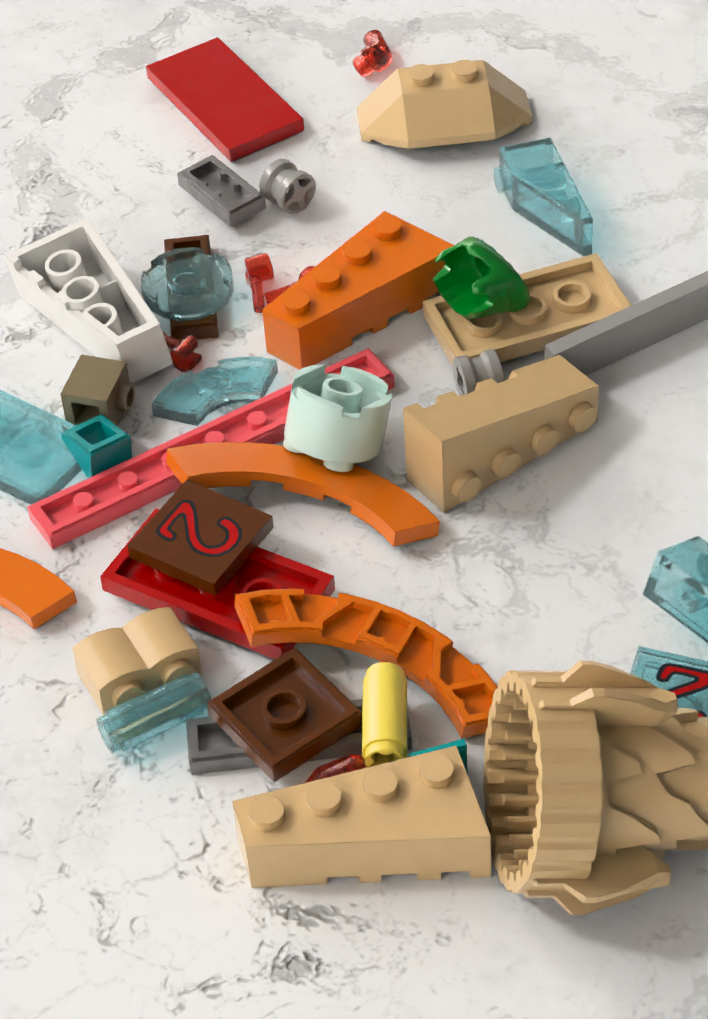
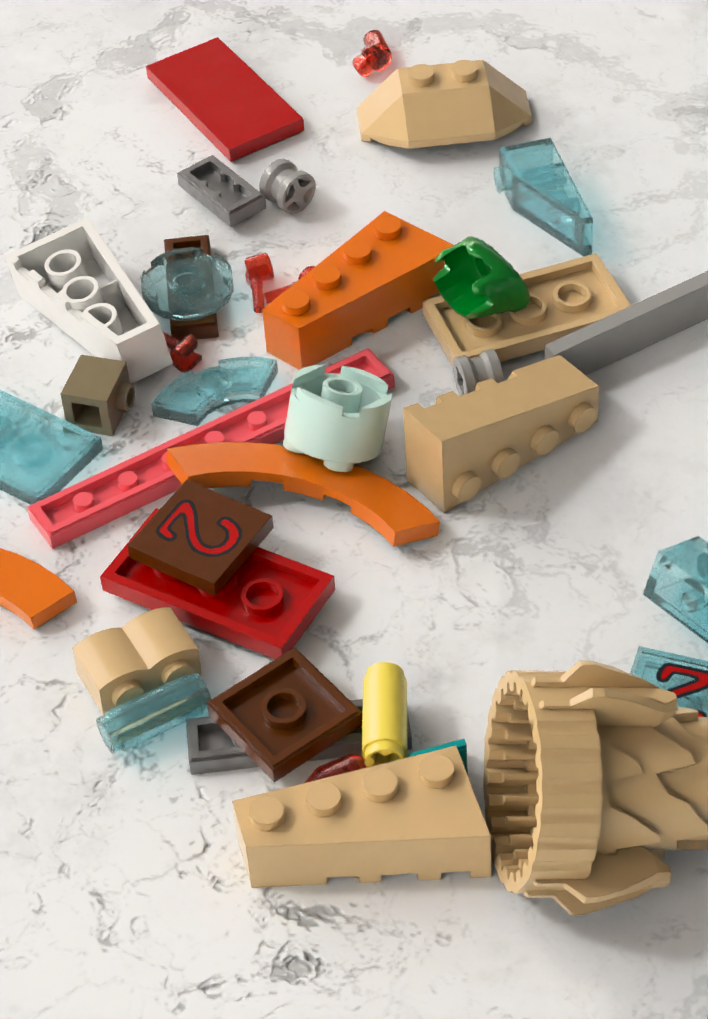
(98, 445): teal slope -> none
(380, 633): orange tile -> none

